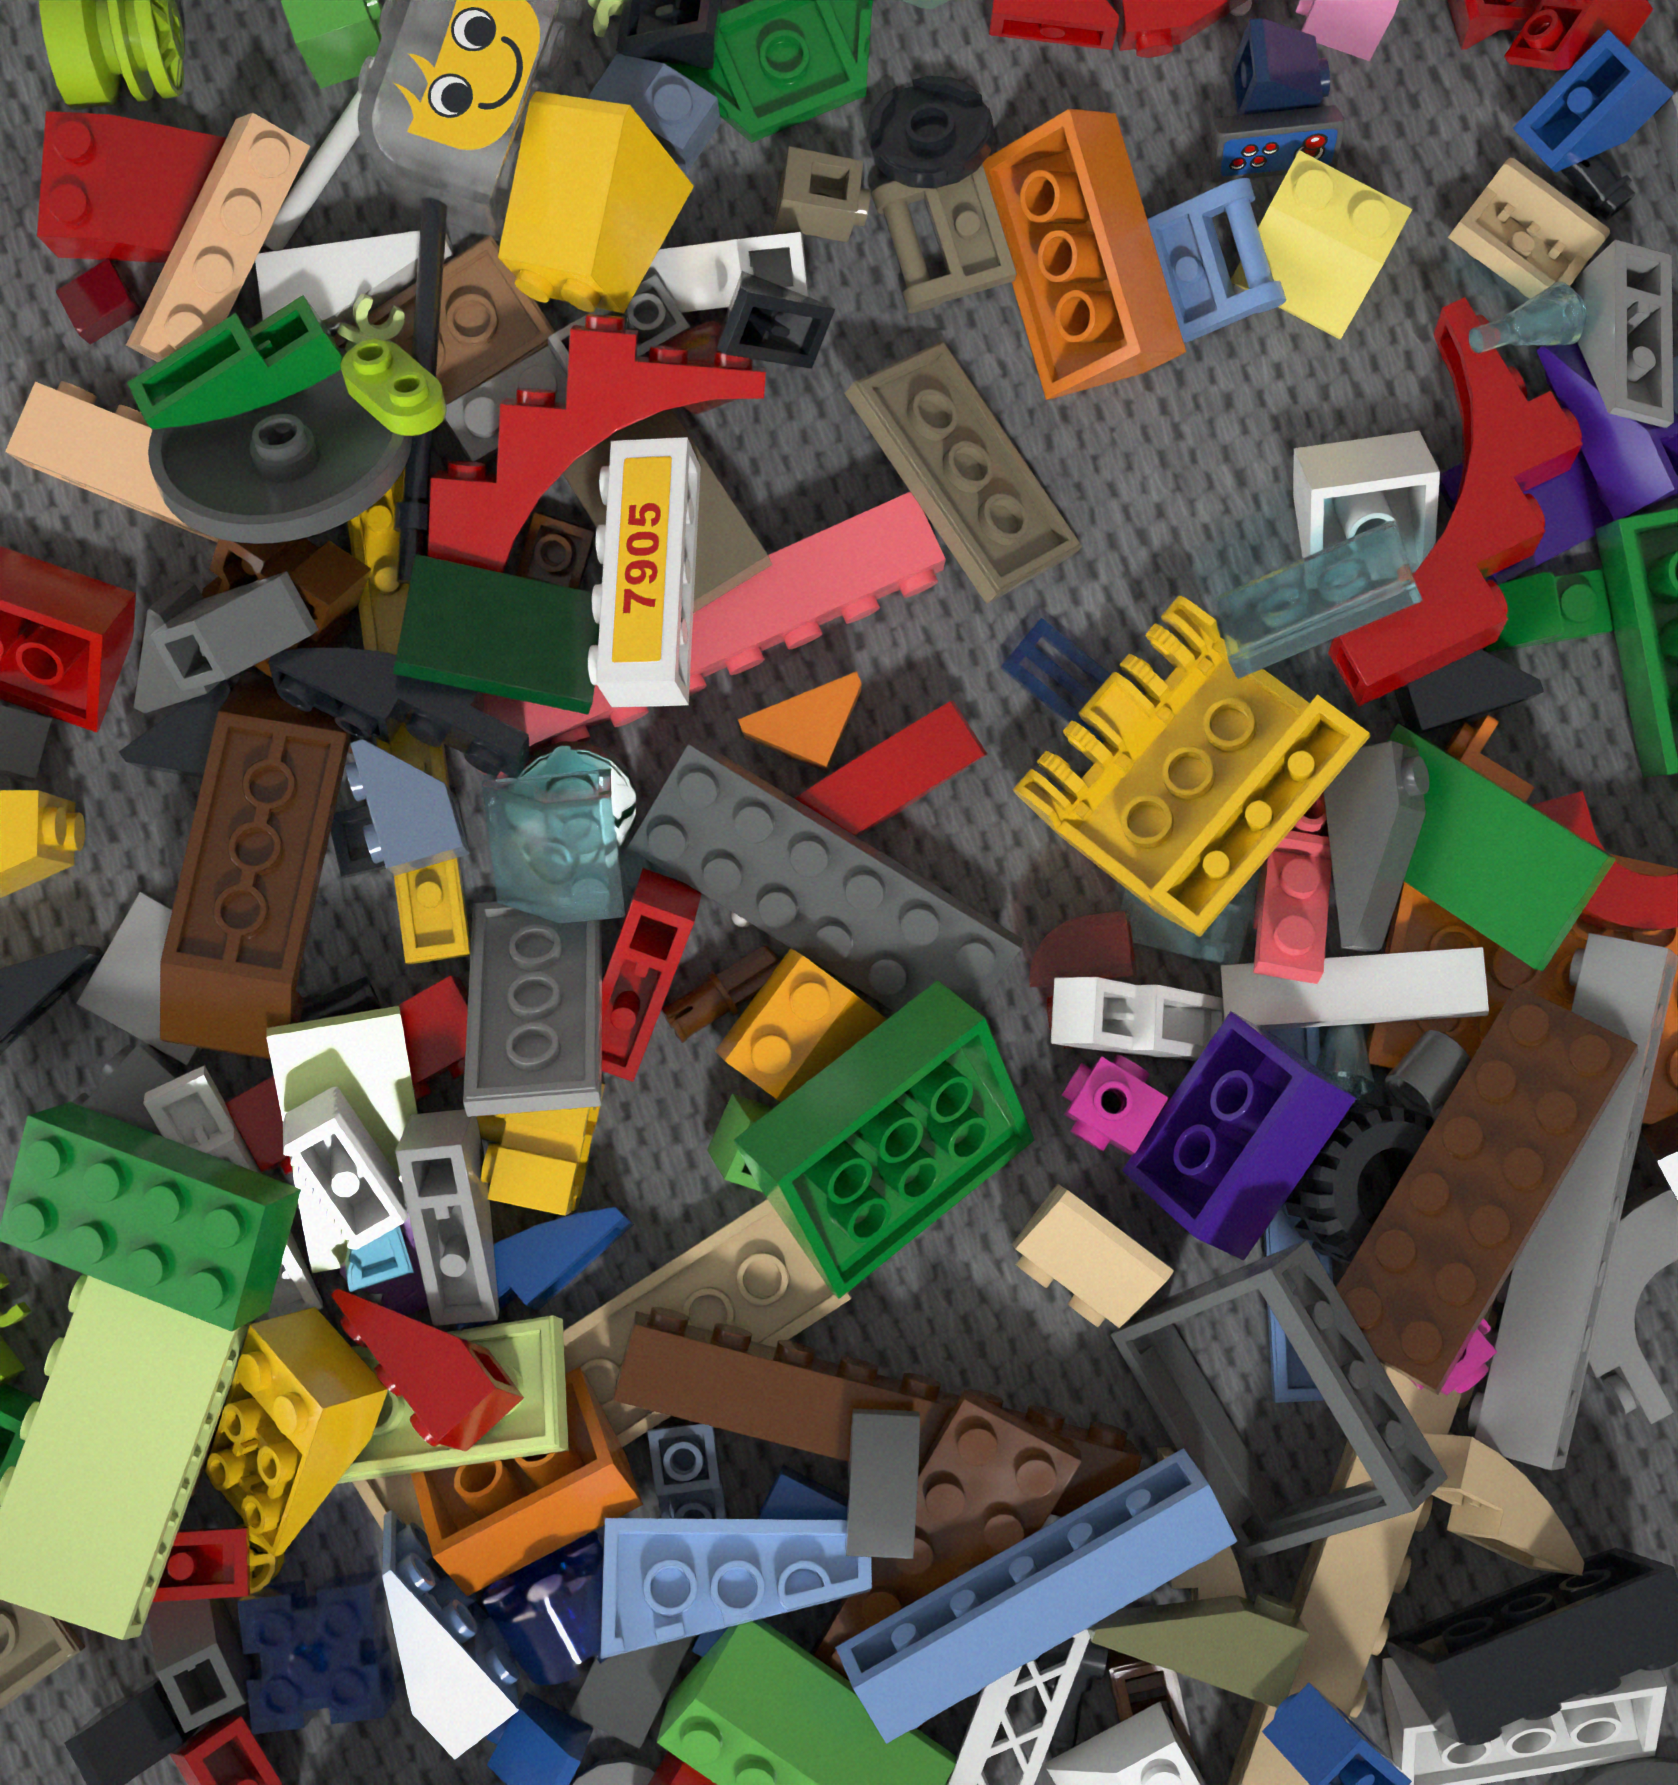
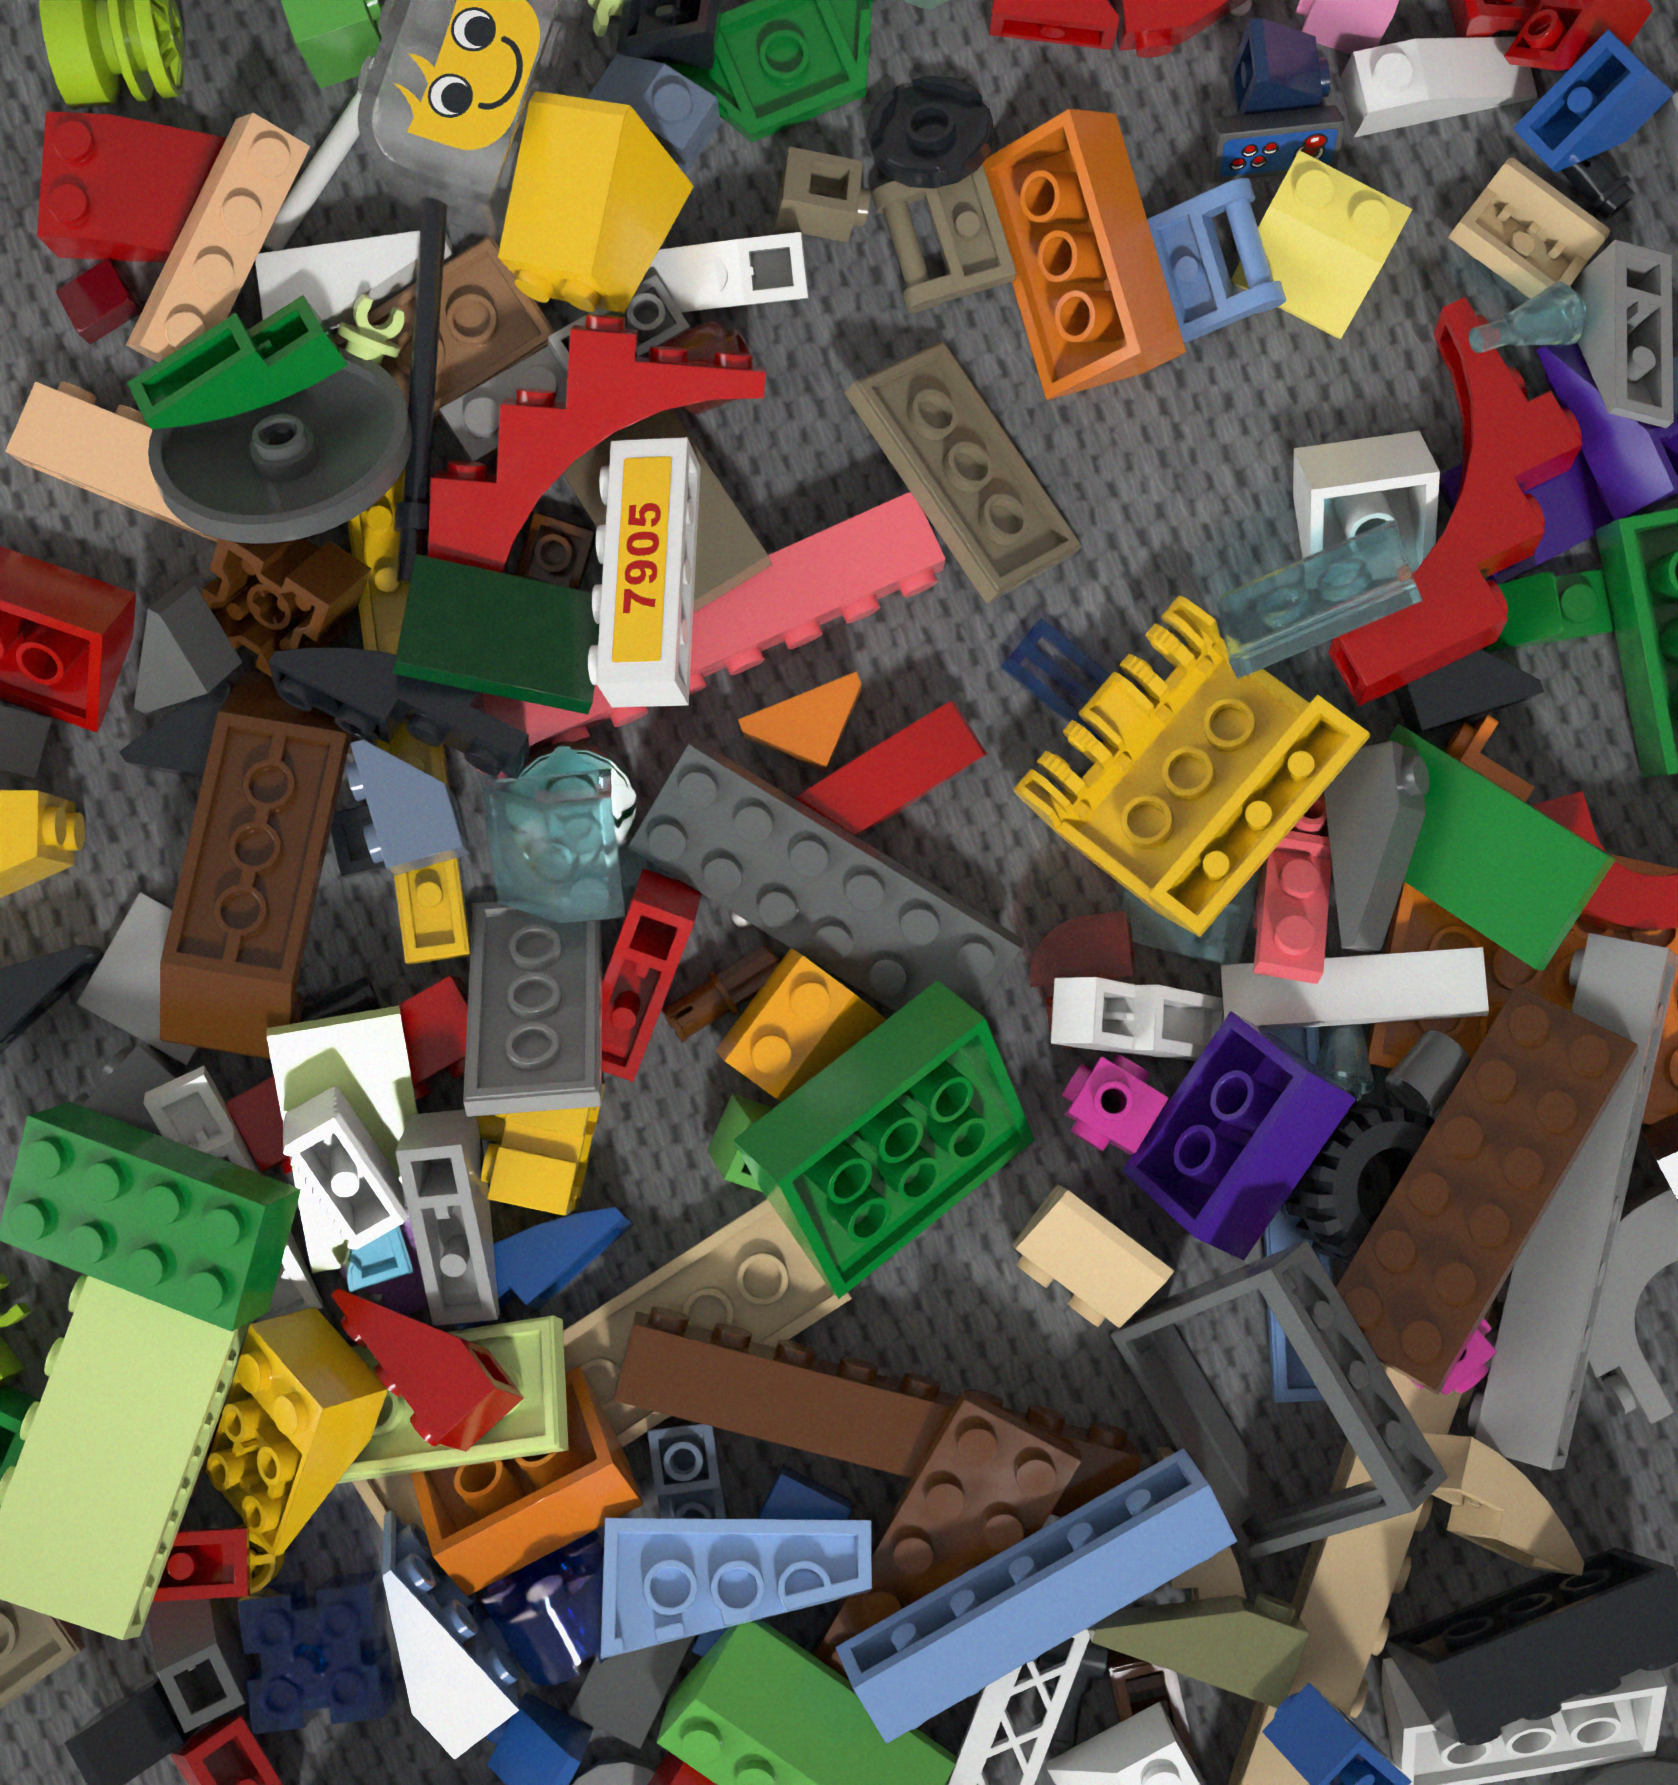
(233, 631): dark grey slope -> none
(393, 387): lime plate -> none
(773, 324): black slope -> none
(882, 1483): dark grey slope -> none
(1430, 81): none -> white slope

